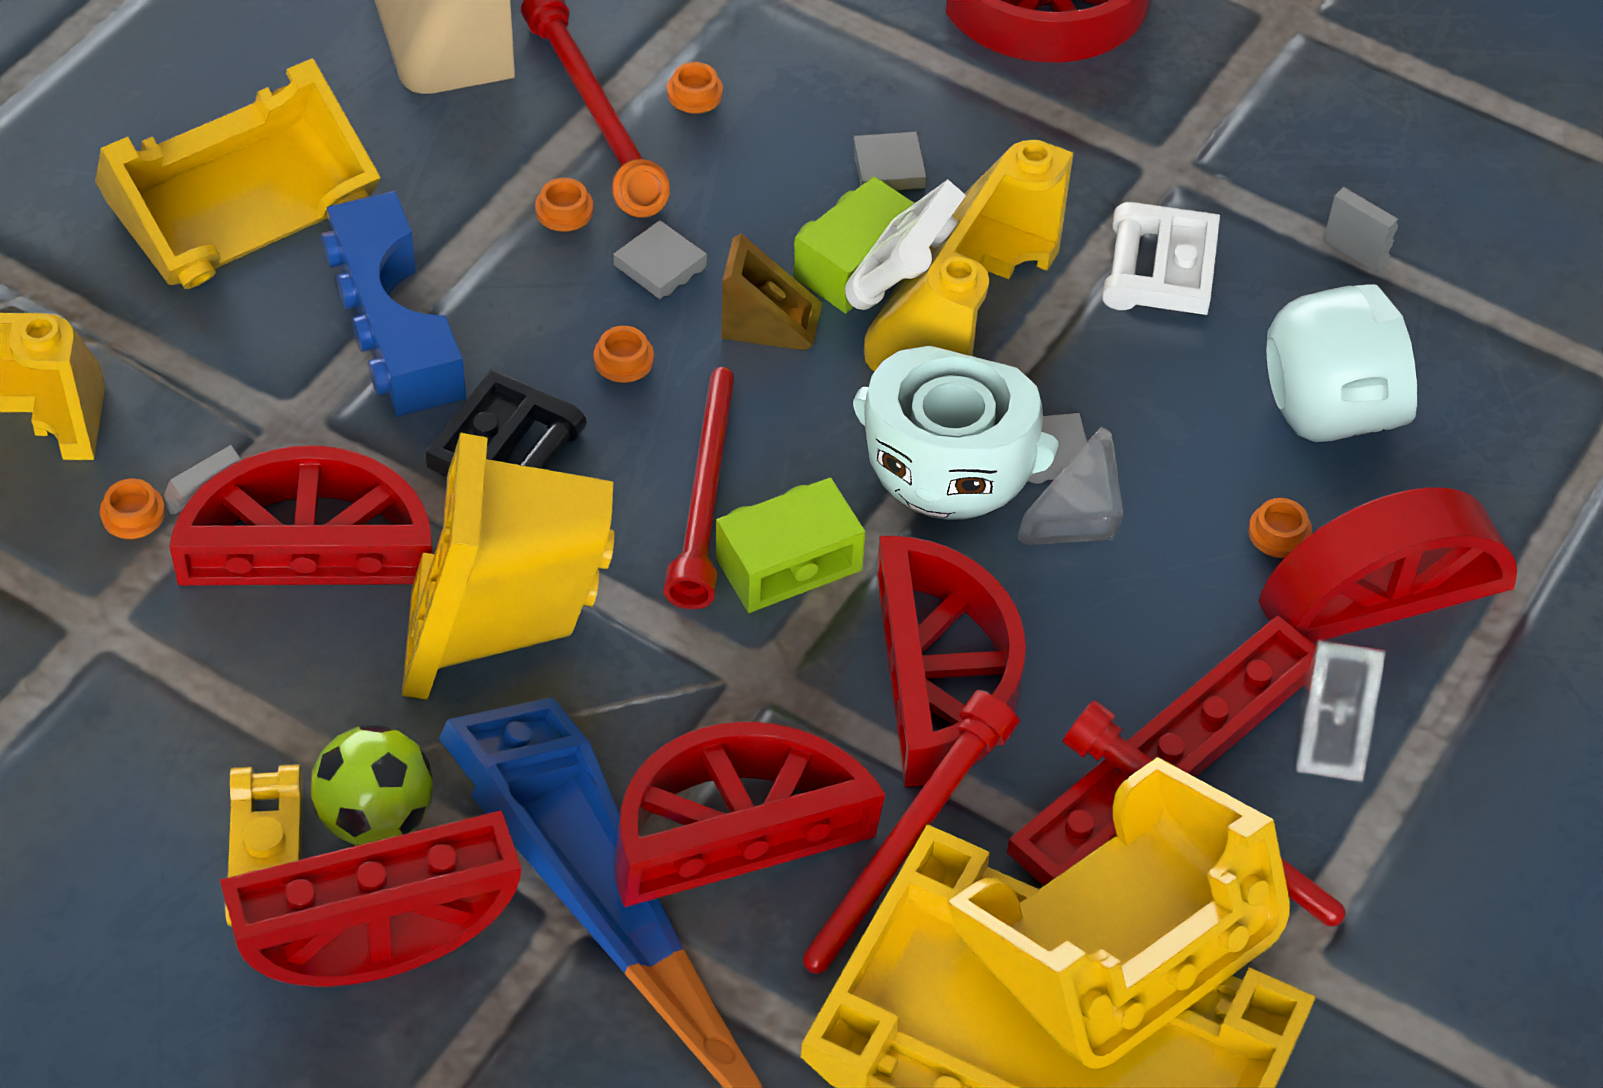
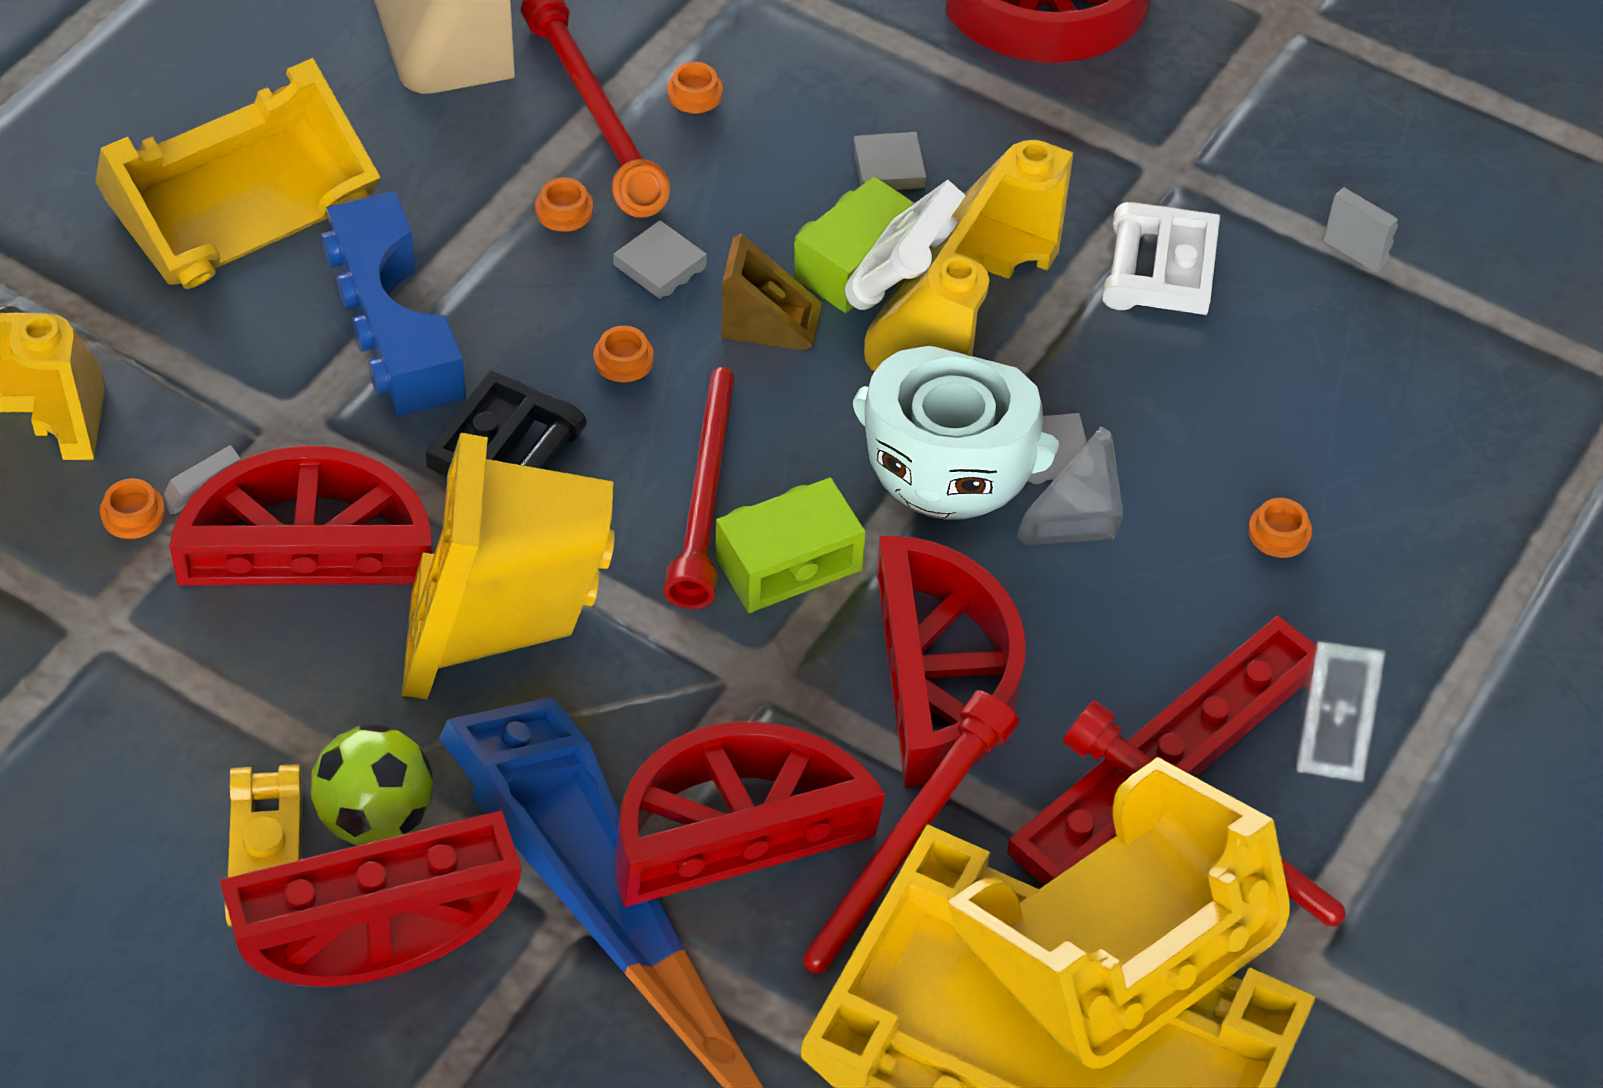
(1342, 364): light aqua piece -> none
(1390, 564): red window -> none

